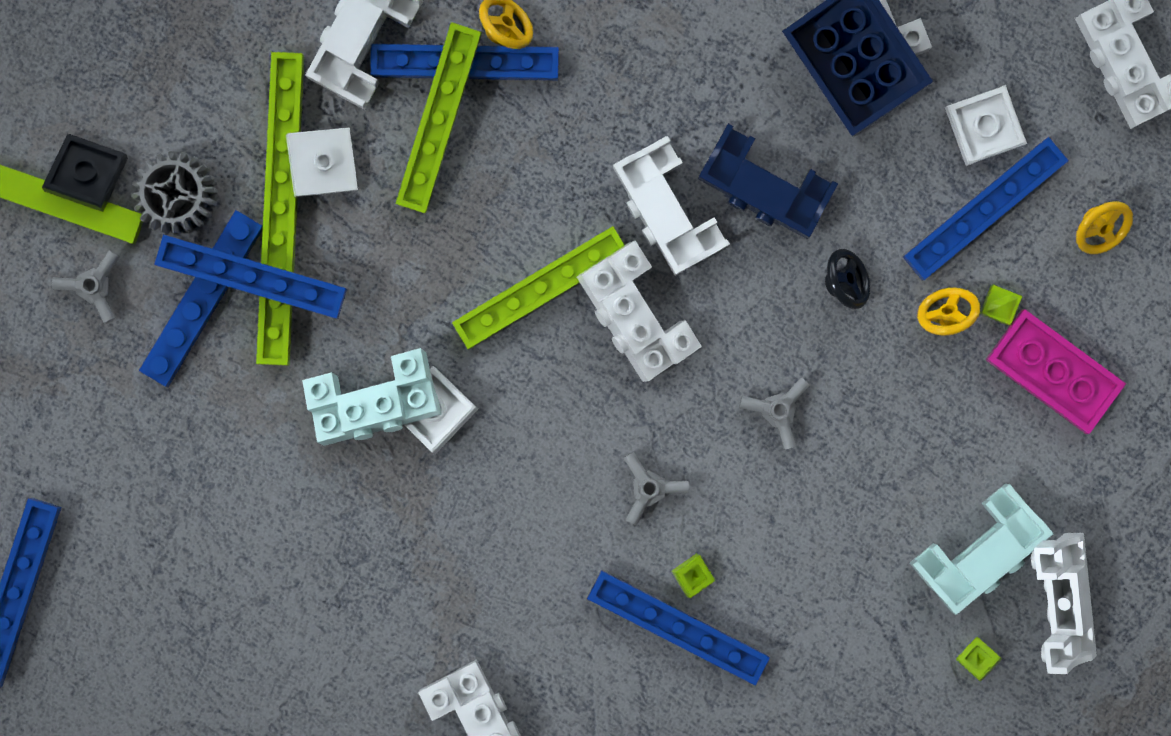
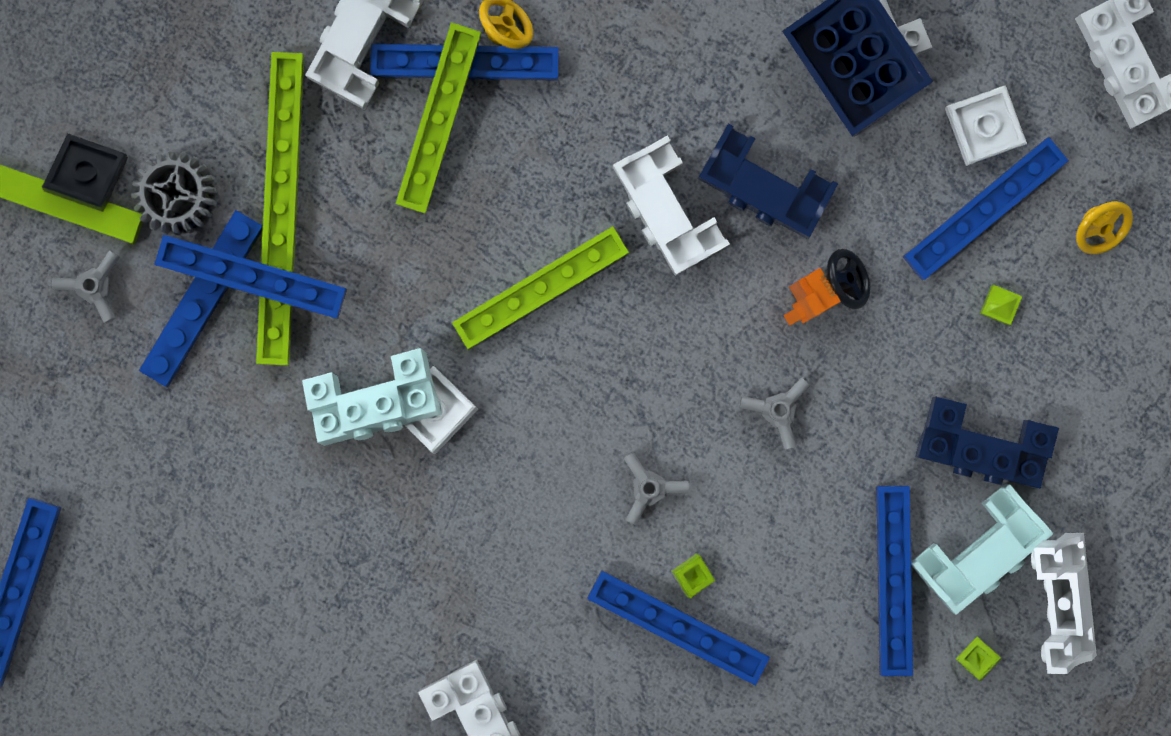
(321, 162): white plate -> none
(630, 318): white bracket -> none
(812, 297): none -> orange piece
(894, 581): none -> blue plate
(948, 316): yellow piece -> none
(993, 457): none -> dark blue bracket
(1055, 371): dark pink plate -> none

